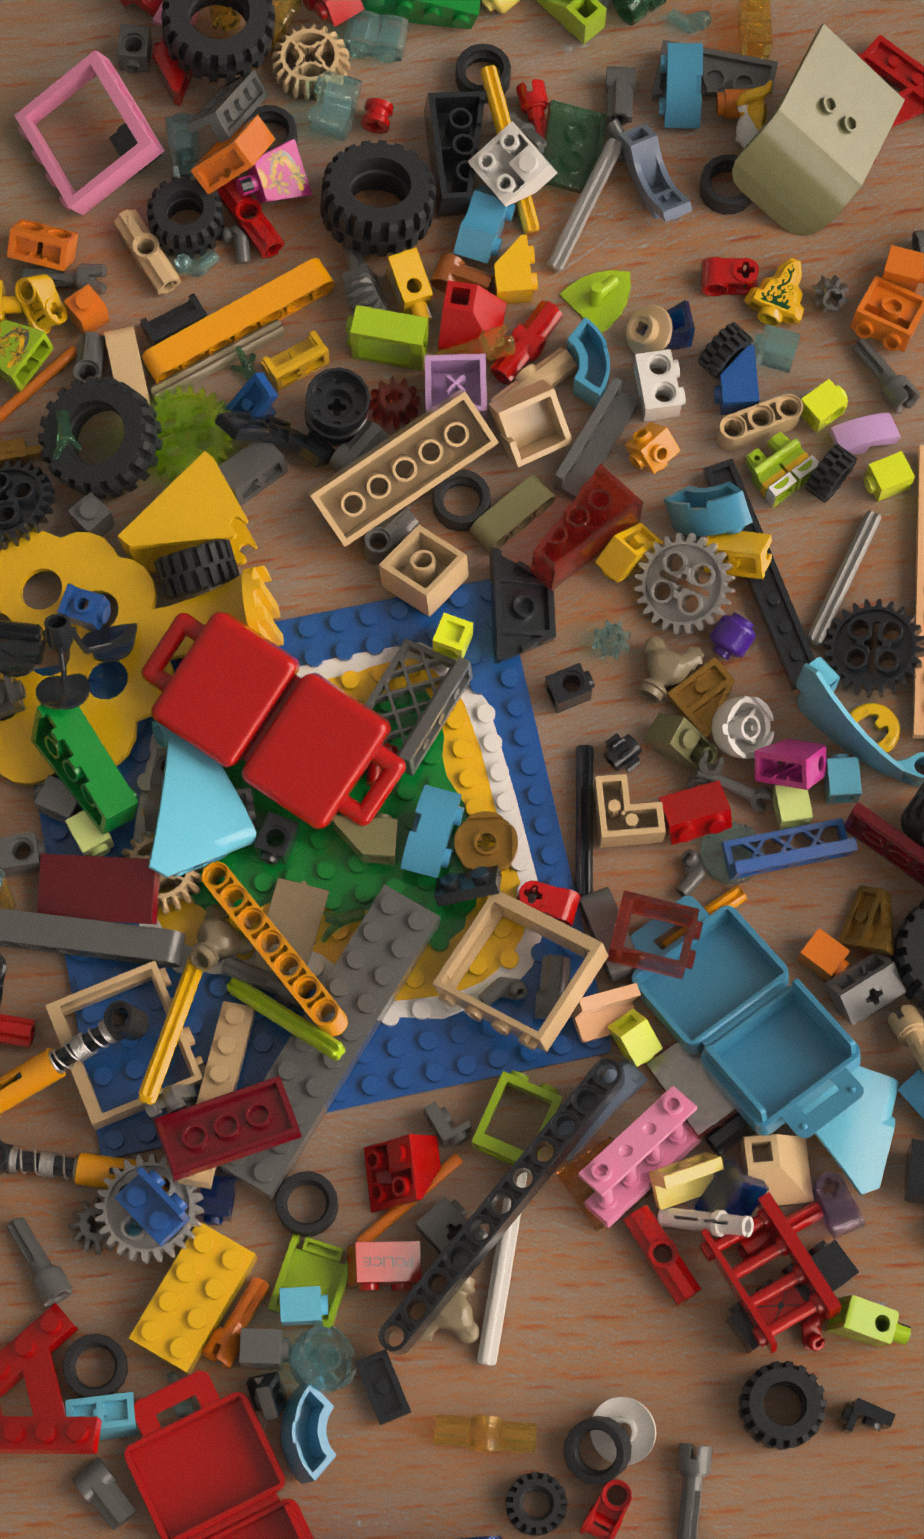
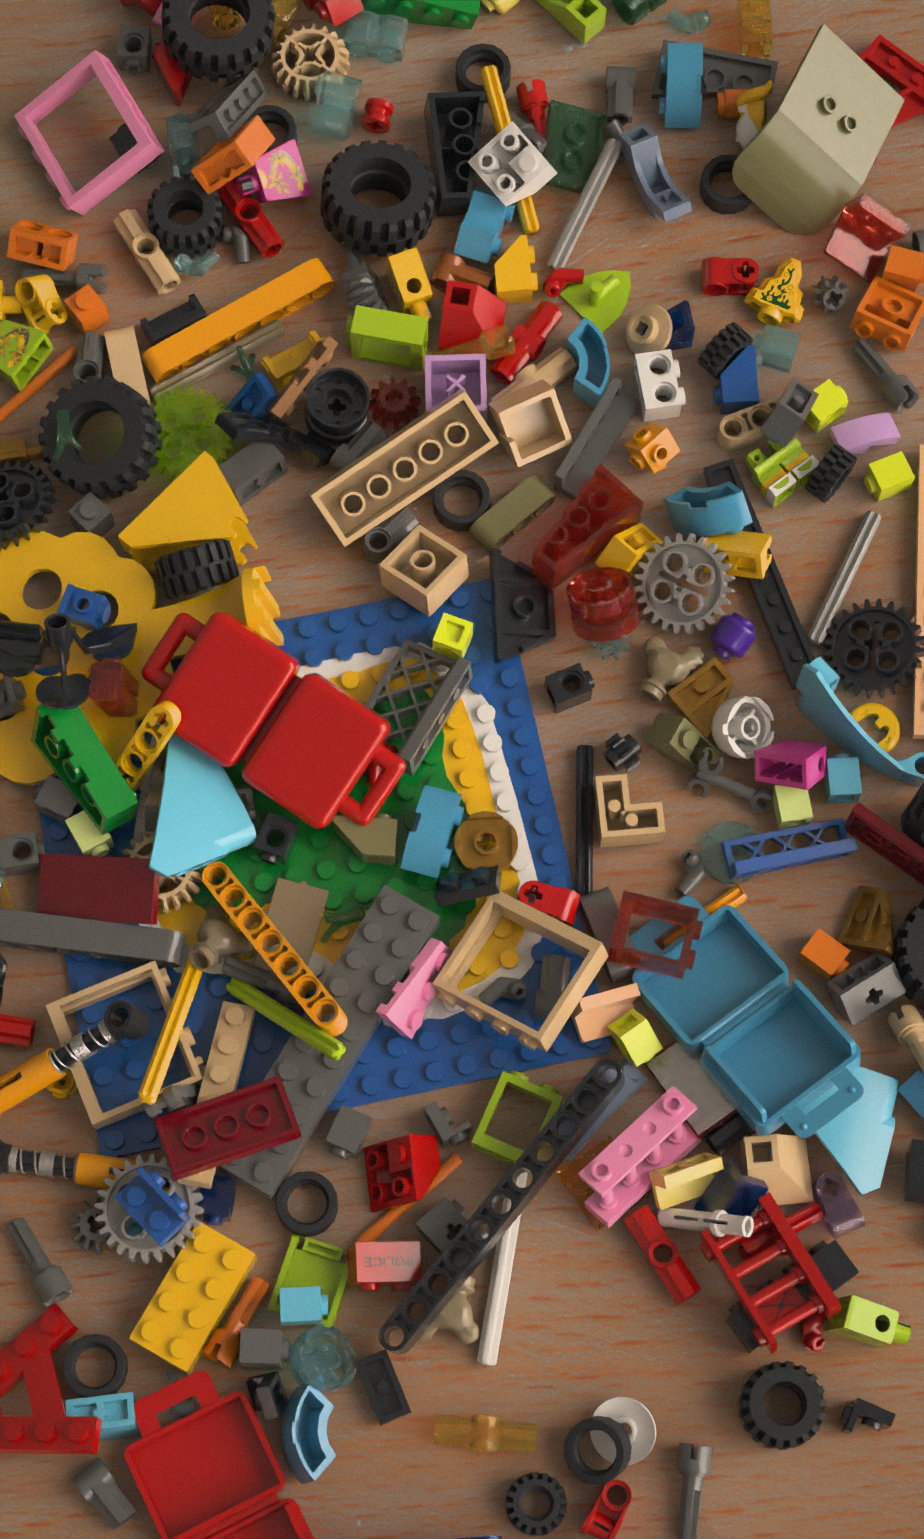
(61, 1091): none -> yellow plate
(113, 688): none -> clear red brick
(139, 746): none -> yellow beam
(318, 357): none -> medium nougat wing
(348, 1133): none -> dark grey brick
(413, 997): none -> bright pink wing
(559, 278): none -> red arm
(603, 604): none -> clear red wheel
(696, 812): red brick -> none
(789, 412): none -> dark grey slope
(864, 236): none -> clear red bracket

